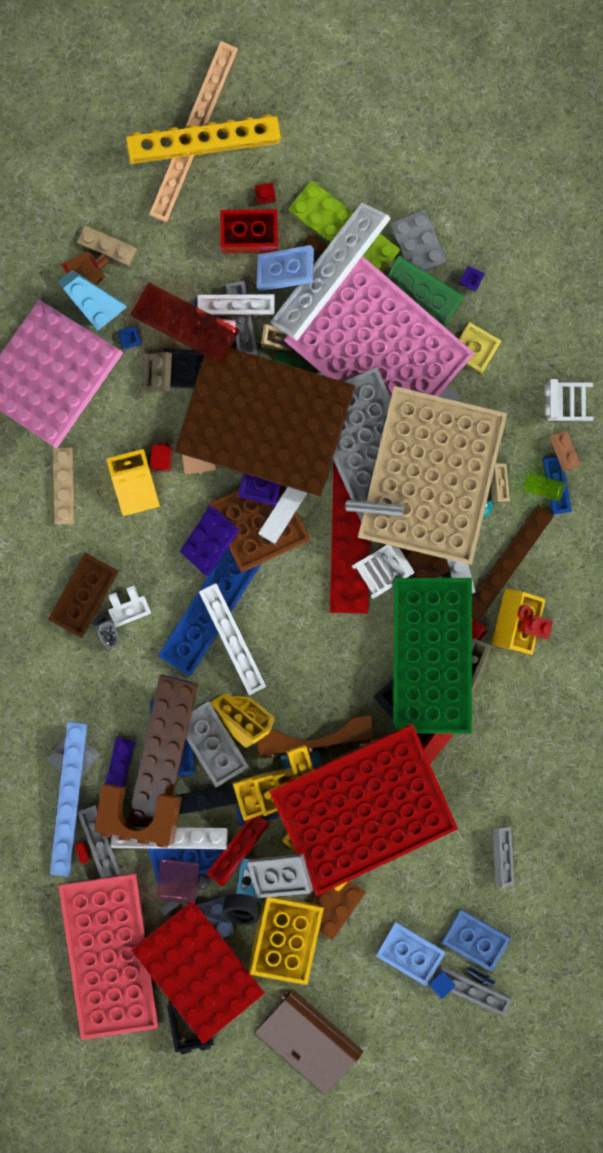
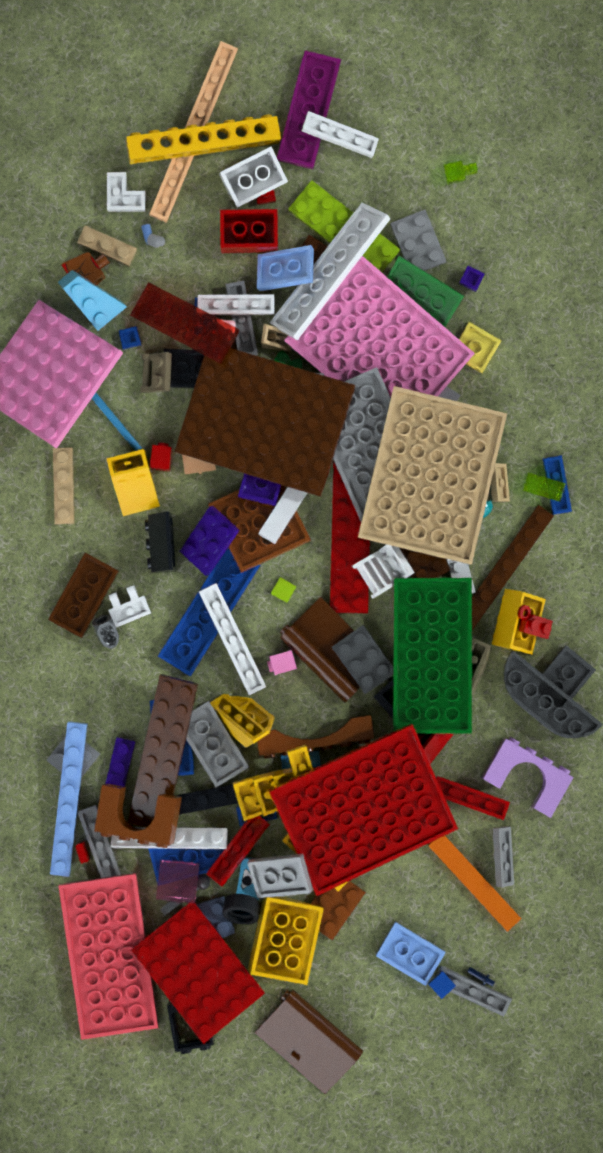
(116, 422): none -> dark azure bar
(119, 198): none -> white plate
(150, 238): none -> light grey arm
(160, 543): none -> black slope
(253, 177): none -> white slope
(282, 663): none -> bright pink brick
(283, 590): none -> lime tile
(312, 94): none -> magenta plate
(312, 642): none -> reddish brown door
(339, 134): none -> white plate
(364, 659): none -> dark grey plate
(371, 507): light grey axle -> none
(456, 172): none -> clear neon green plate
(473, 798): none -> red plate
(475, 882): none -> orange tile
(475, 940): medium blue tile -> none
(478, 630): red slope -> none
(551, 694): none -> dark grey plate
(554, 405): white plate -> none
(554, 779): none -> lavender arch
(565, 451): nougat plate -> none

